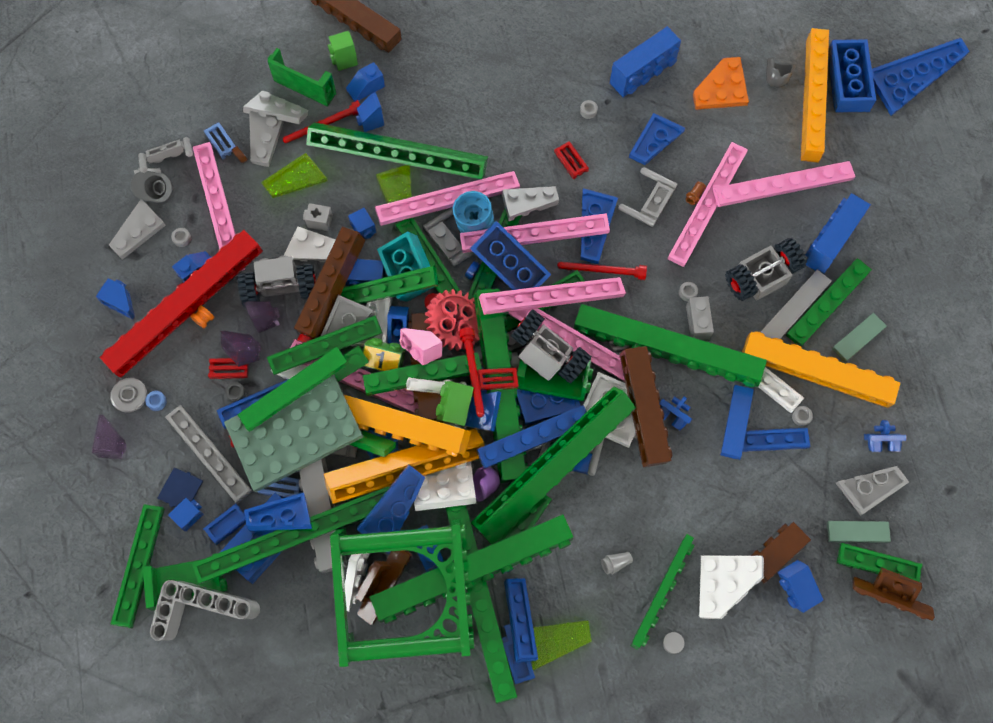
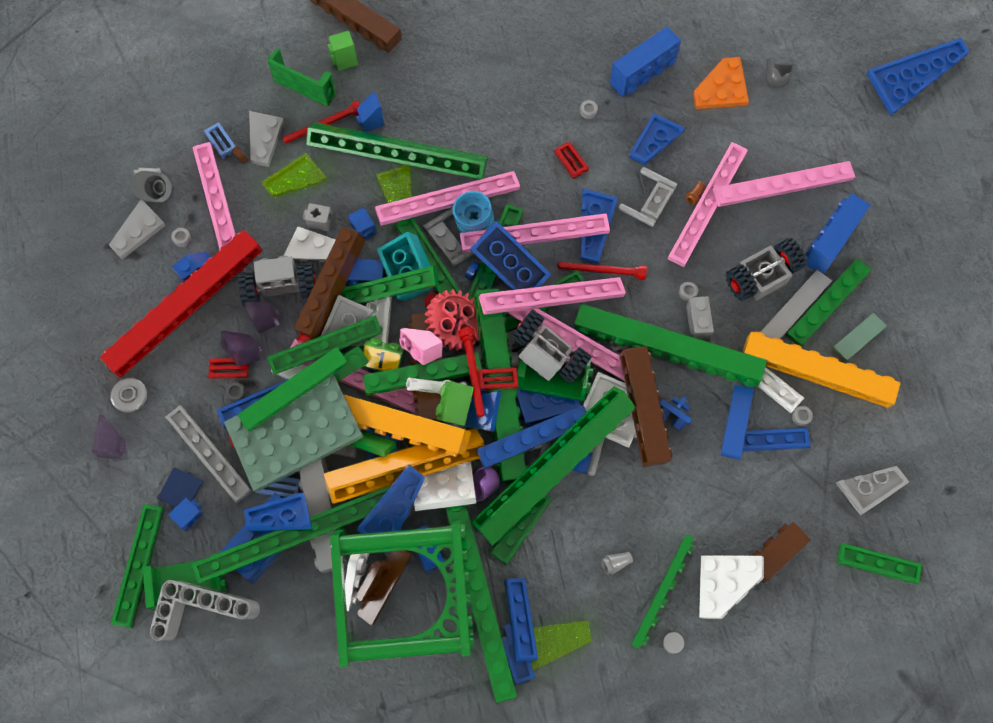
(116, 296): blue slope -> none
(156, 400): medium blue tile -> none
(160, 153): light grey plate -> none
(202, 316): orange wheel -> none
(225, 524): blue tile -> none
(268, 104): light grey wing -> none
(365, 82): blue slope -> none
(396, 320): blue slope -> none
(480, 566): green brick -> none
(525, 200): light grey wing -> none
(800, 586): blue brick -> none
(815, 95): light orange brick -> none
(851, 76): blue brick -> none
(858, 531): sand green tile -> none
(875, 440): hips -> none
(895, 590): reddish brown bracket -> none

